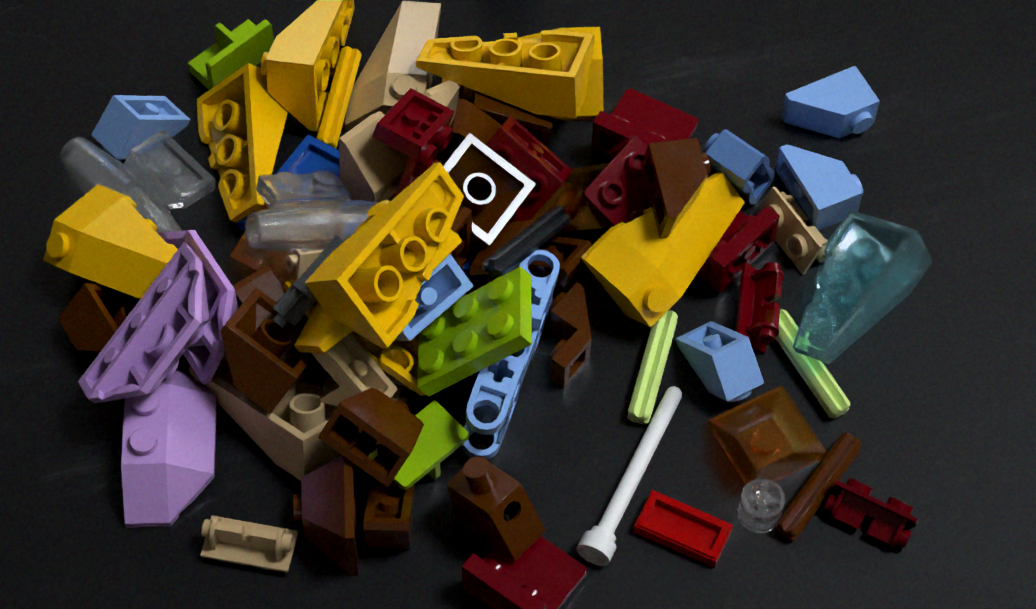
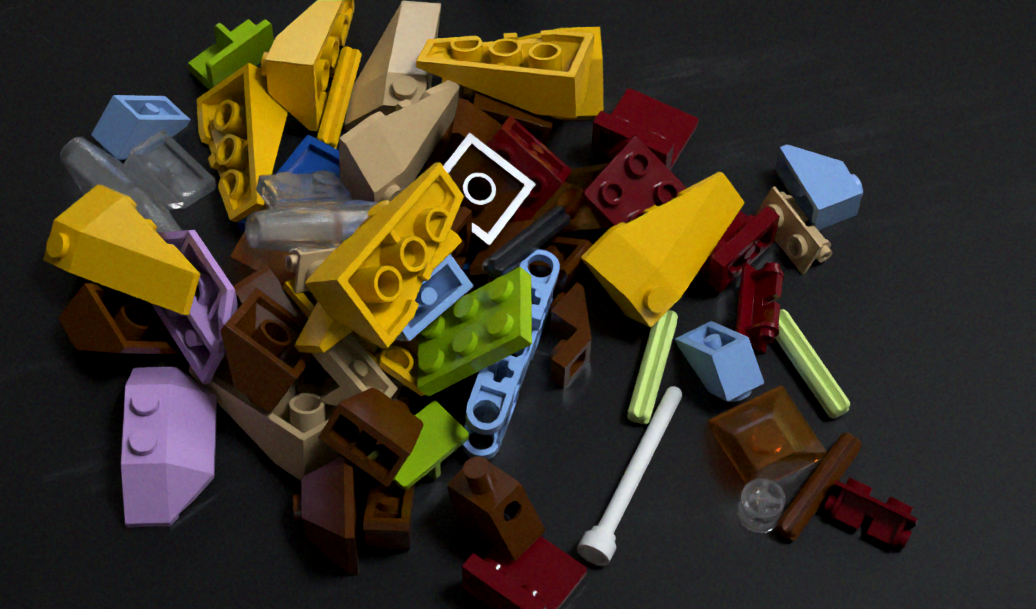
(153, 333): lavender wedge -> none
(248, 543): tan hinge -> none
(298, 297): dark grey piece -> none
(418, 129): dark red bracket -> none
(674, 179): reddish brown slope -> none
(683, 528): red tile -> none
(741, 163): medium blue brick -> none
(833, 105): light blue slope -> none
(864, 277): clear light blue wedge -> none

